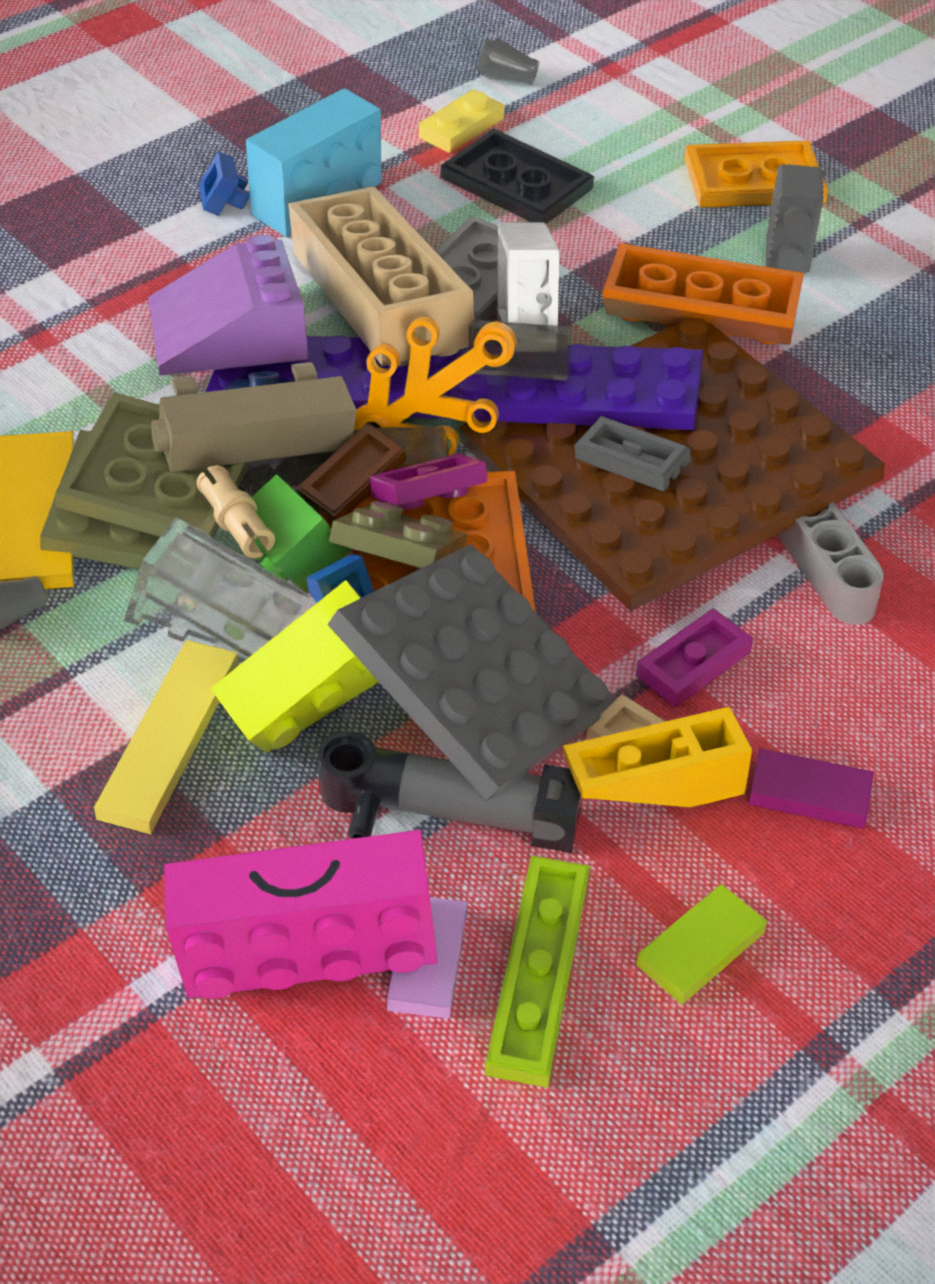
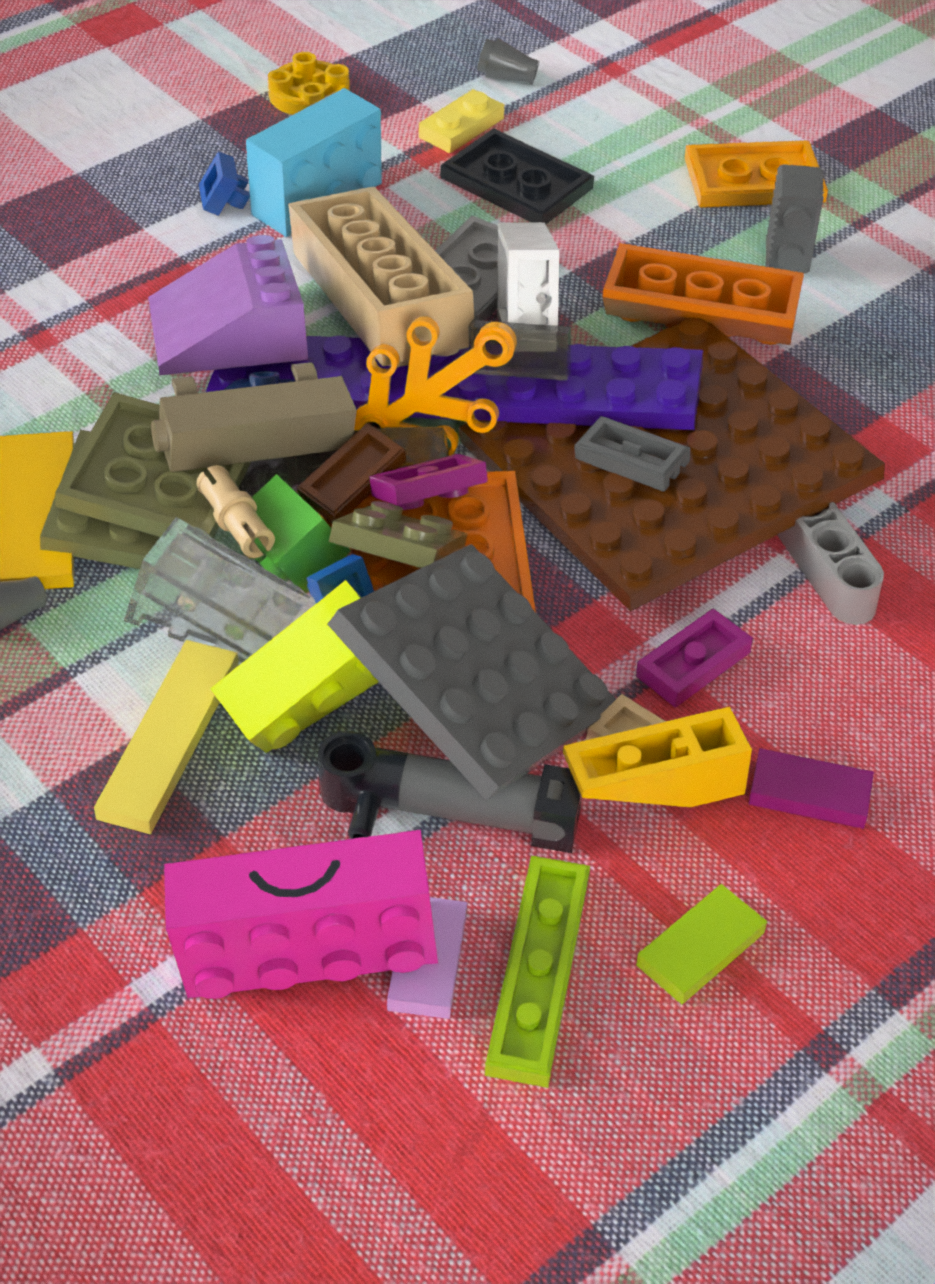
(305, 82): none -> yellow tile

